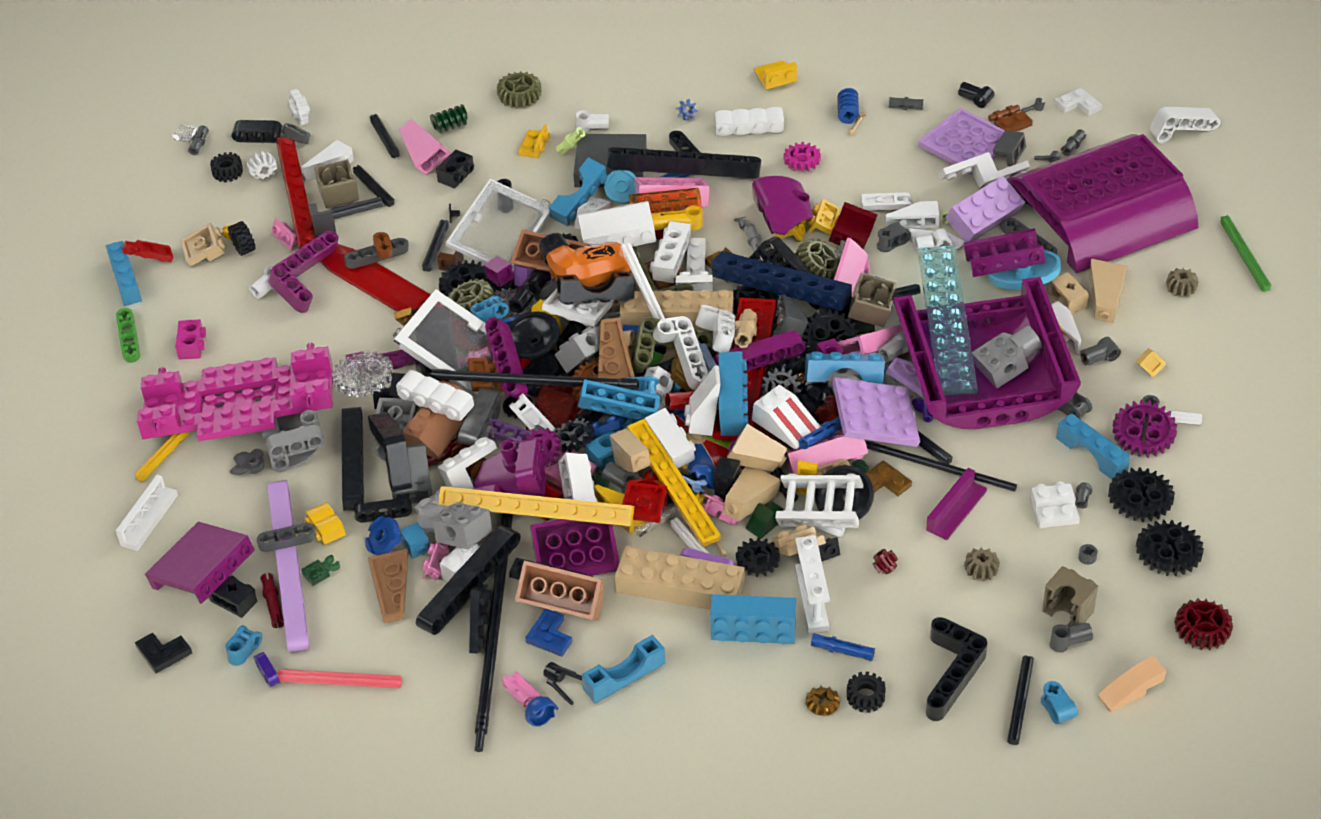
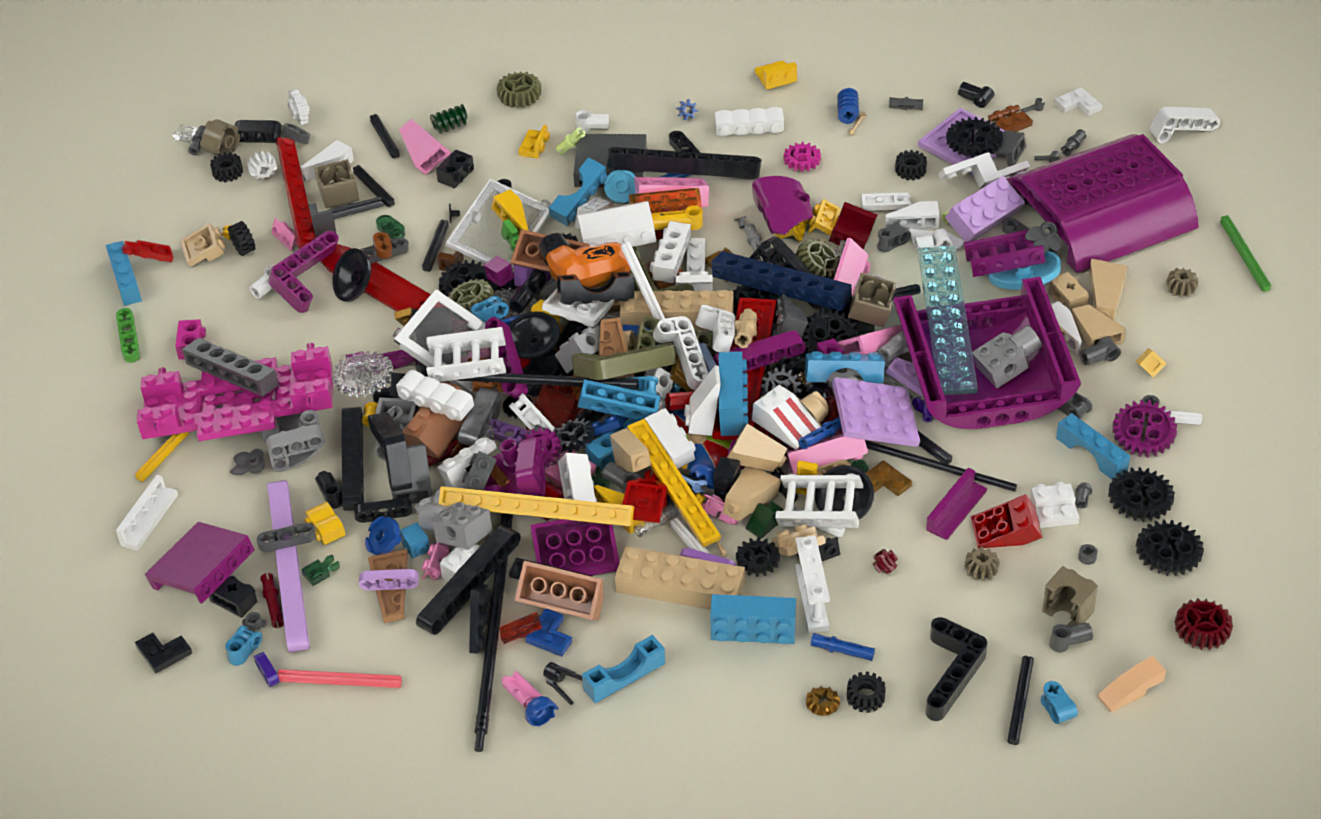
(220, 137): none -> dark tan brick
(230, 367): none -> dark grey brick
(254, 621): none -> dark grey plate
(329, 489): none -> black piece
(351, 275): none -> black dish
(370, 409): none -> yellow bush
(375, 579): none -> lavender beam
(391, 226): none -> clear green plate
(466, 341): none -> white fence
(480, 471): none -> dark grey bracket
(499, 476): none -> clear orange axle
(509, 206): none -> yellow slope
(510, 233): none -> bright green plate
(520, 627): none -> clear red plate
(623, 363): none -> olive beam
(816, 406): none -> tan piece
(906, 159): none -> black tyre
(984, 140): none -> black gear
(1007, 524): none -> red slope
(1040, 237): none -> dark grey plate
(1095, 325): none -> tan slope

